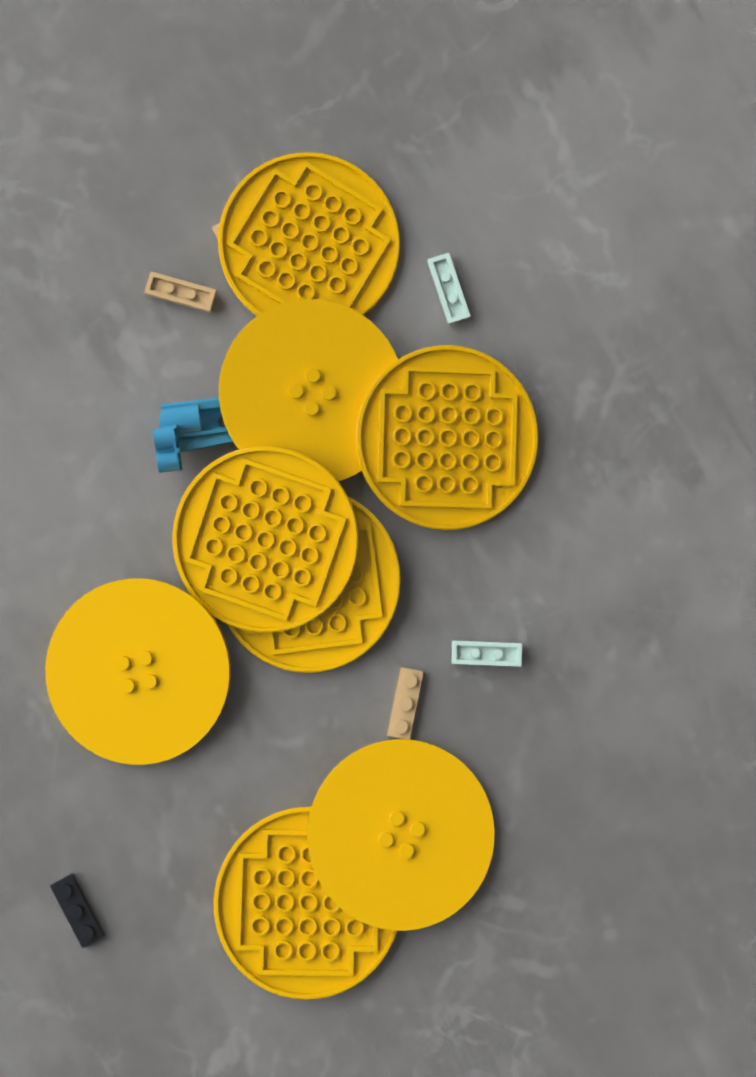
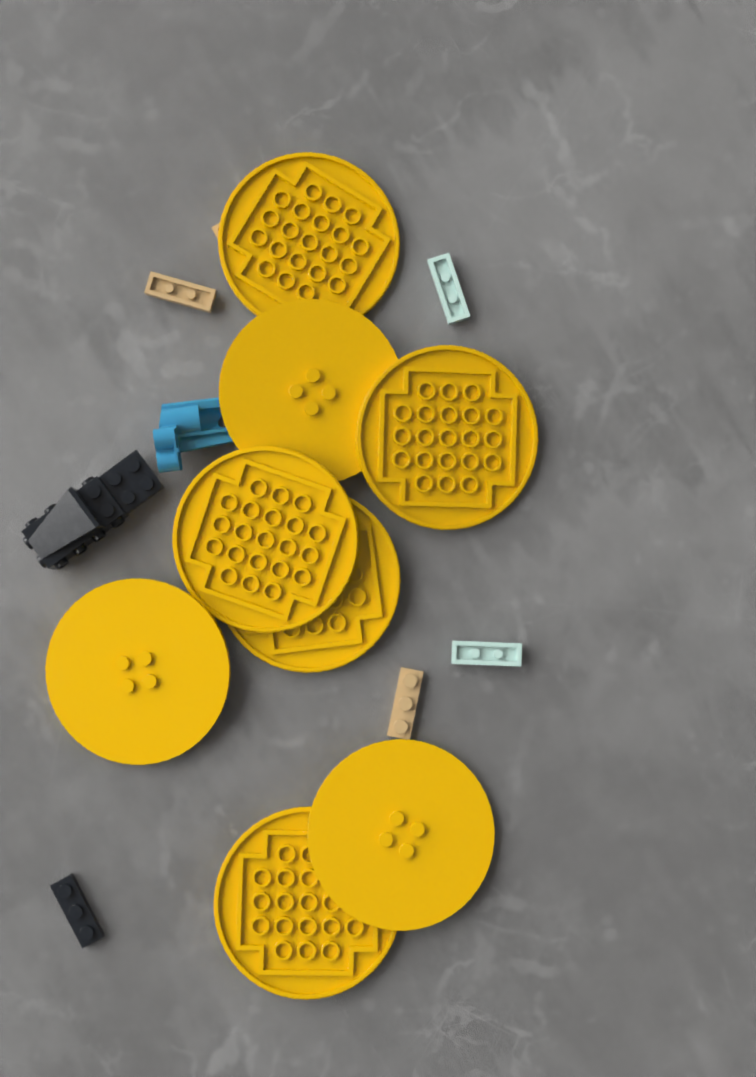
(90, 511): none -> black wedge

